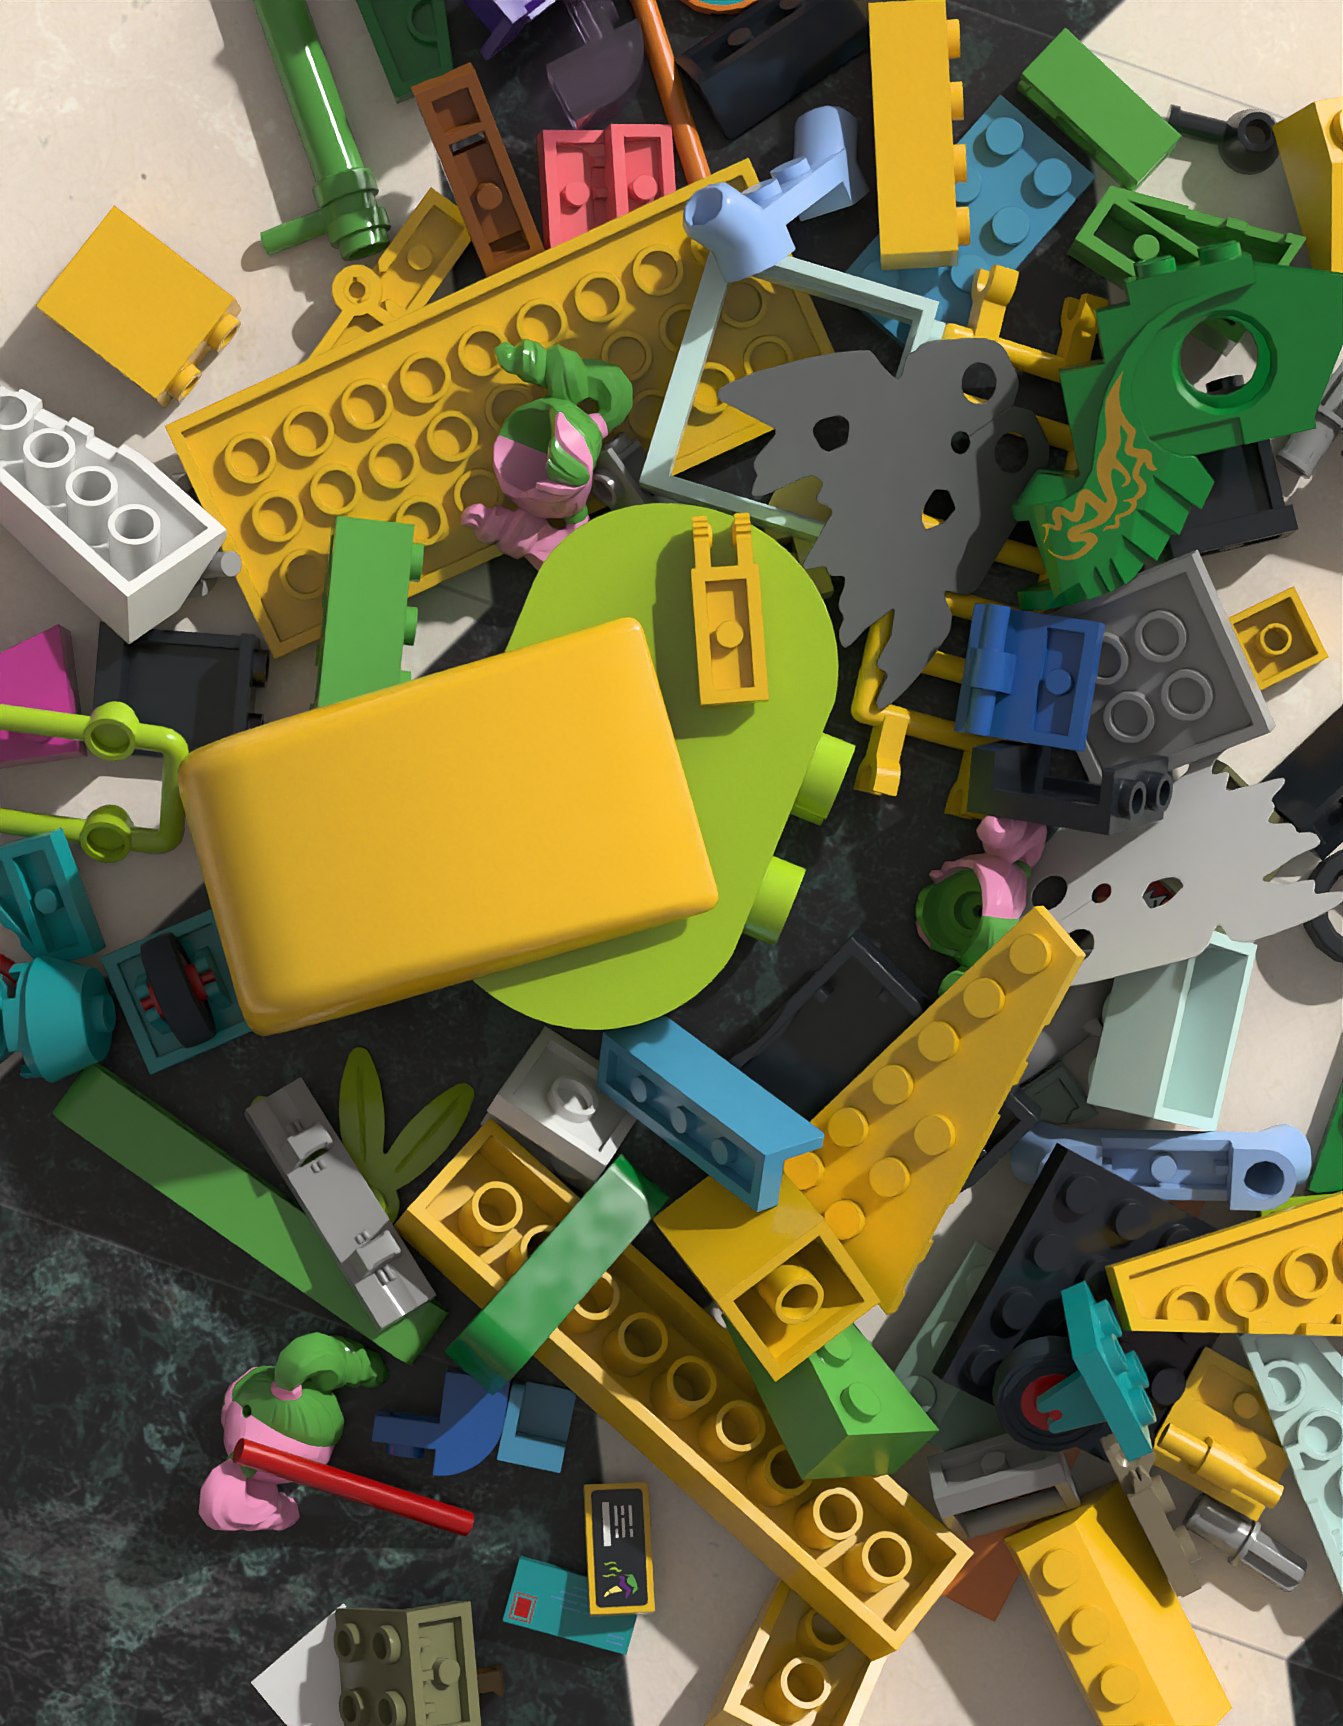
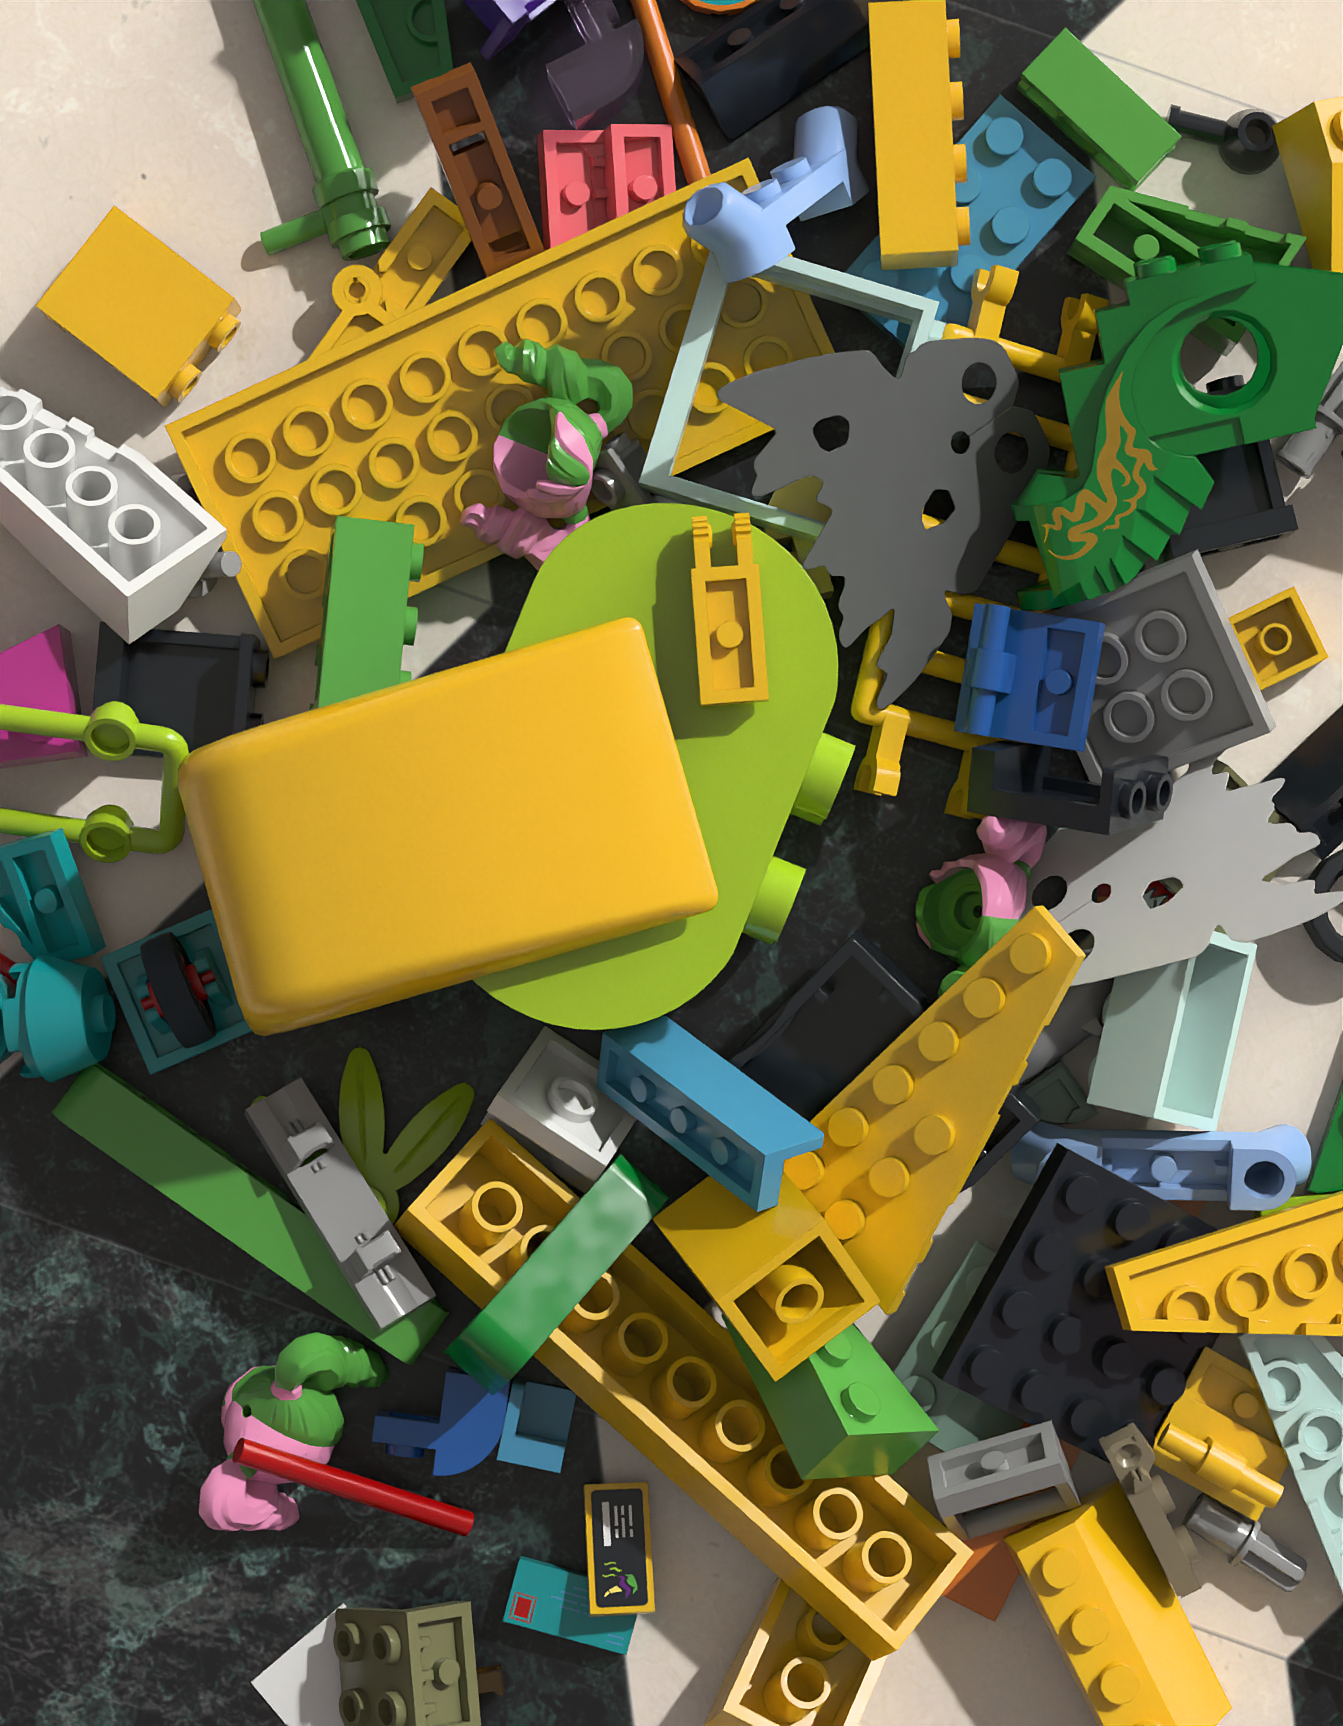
(1064, 1389): teal plate -> none

